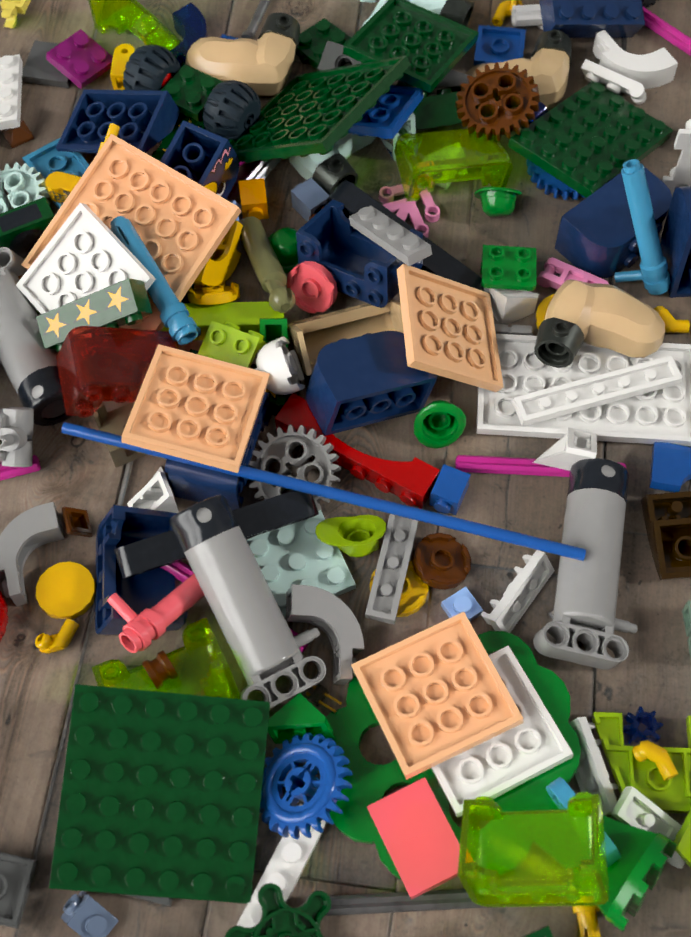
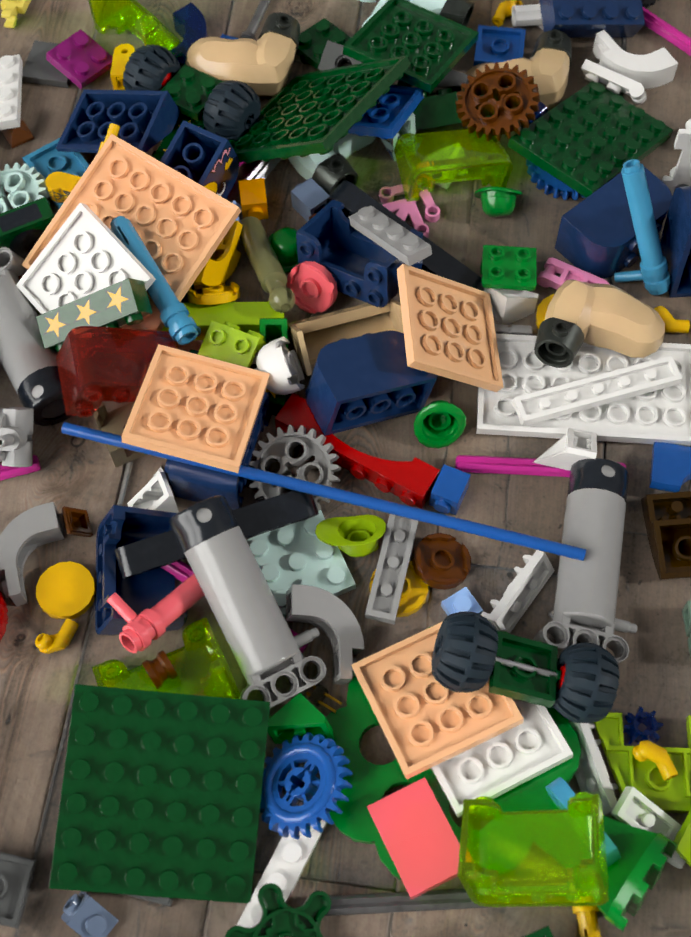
(577, 684): none -> black plate

